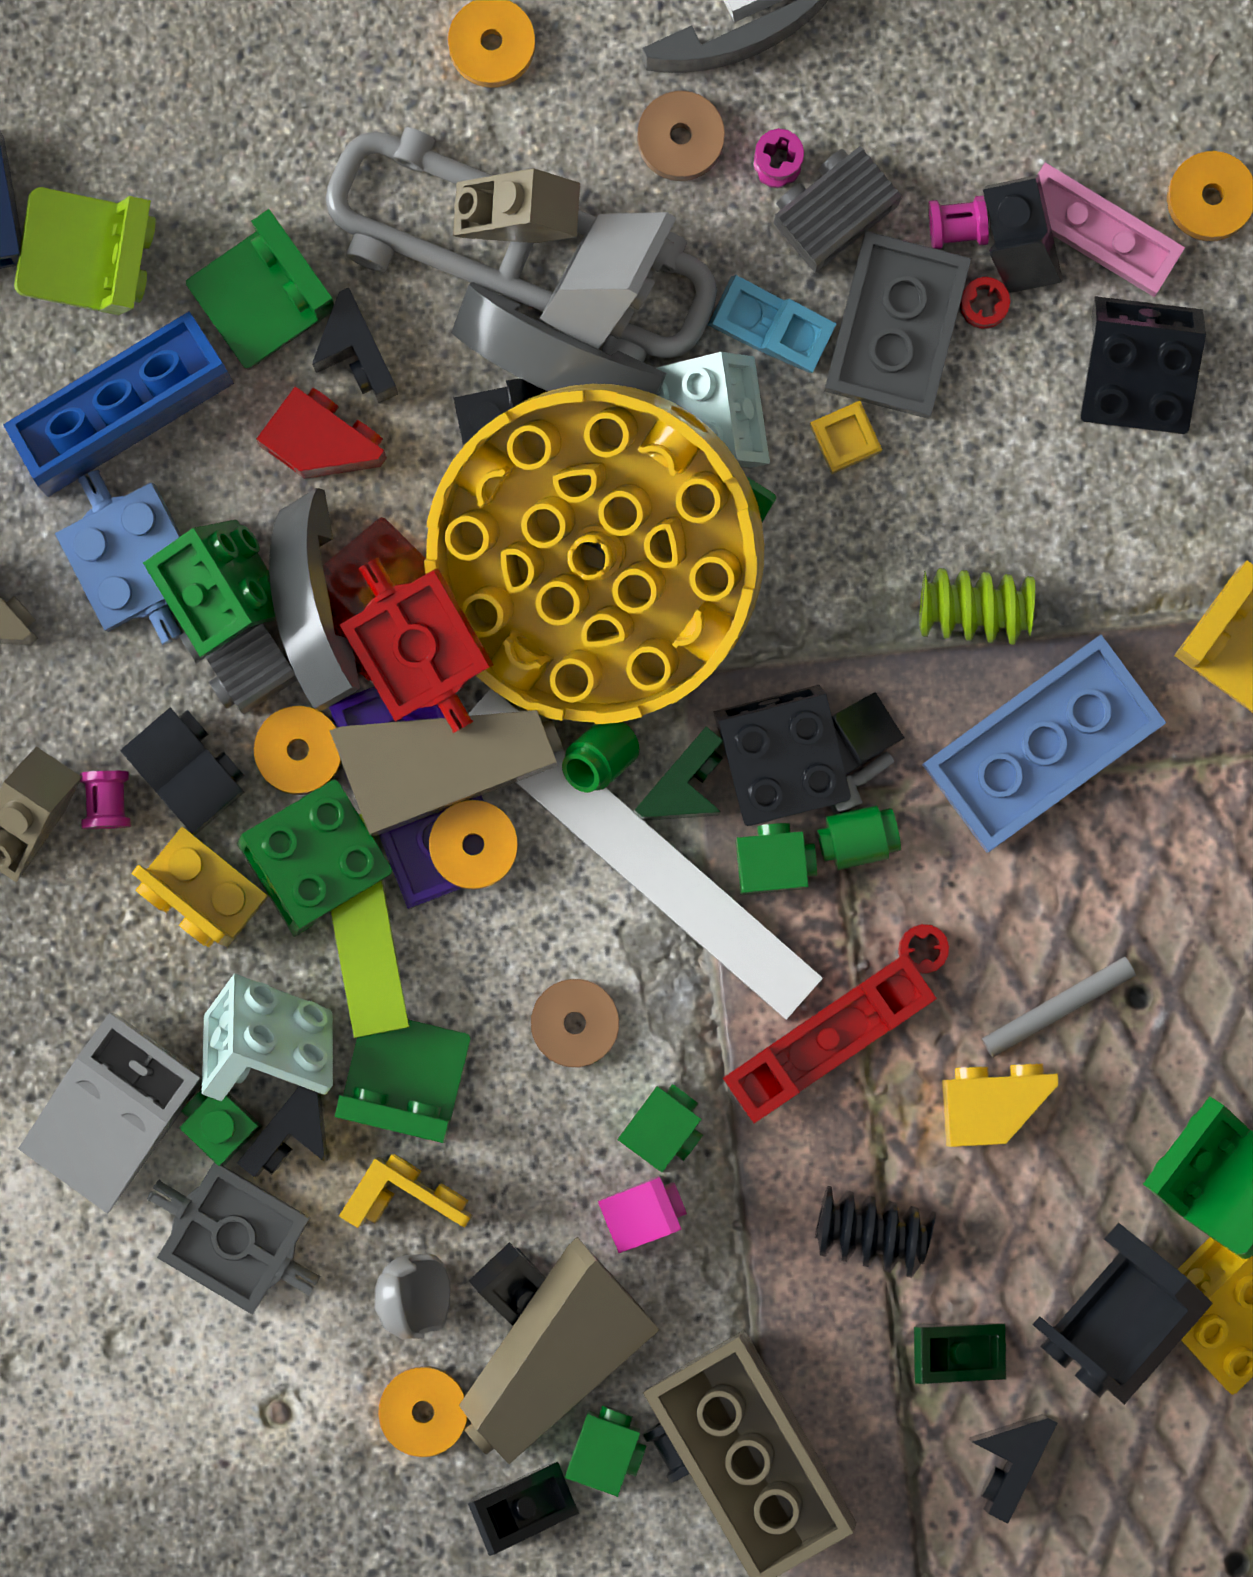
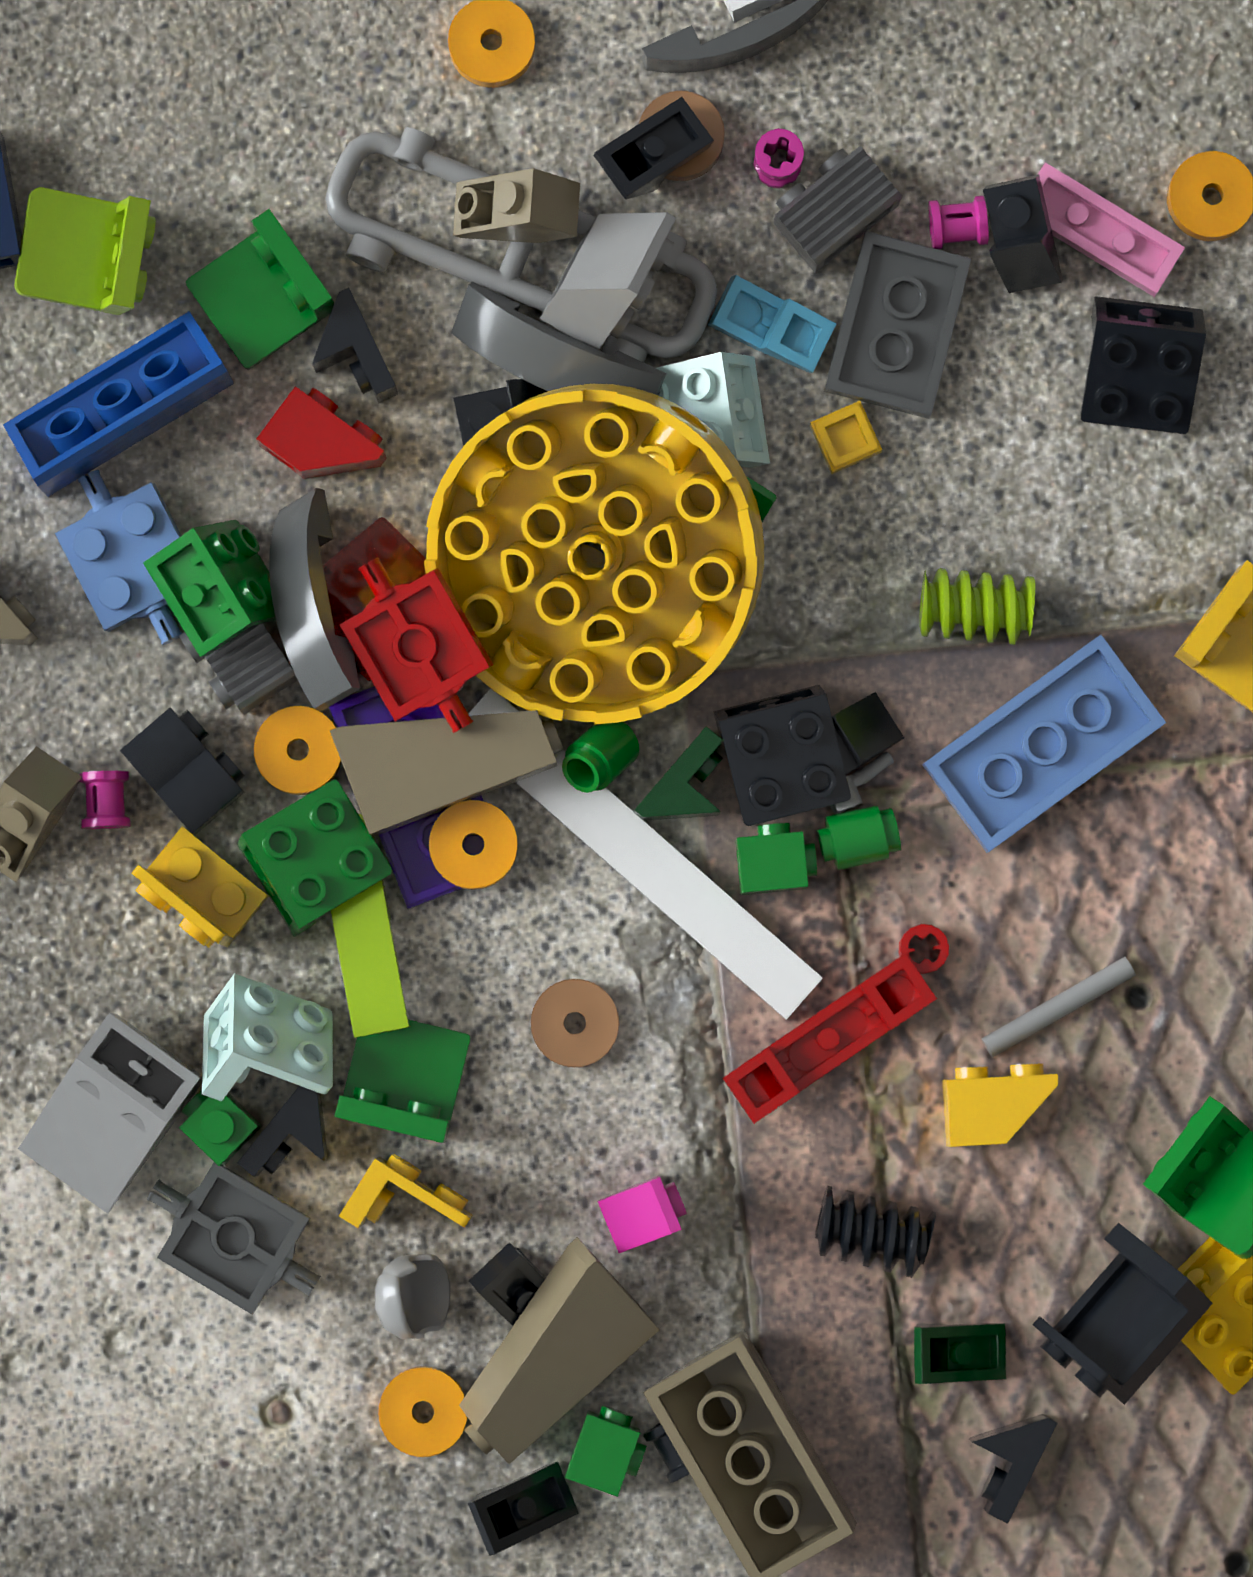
(653, 149): none -> black slope
(663, 1128): green brick -> none
(1000, 309): red bush -> none

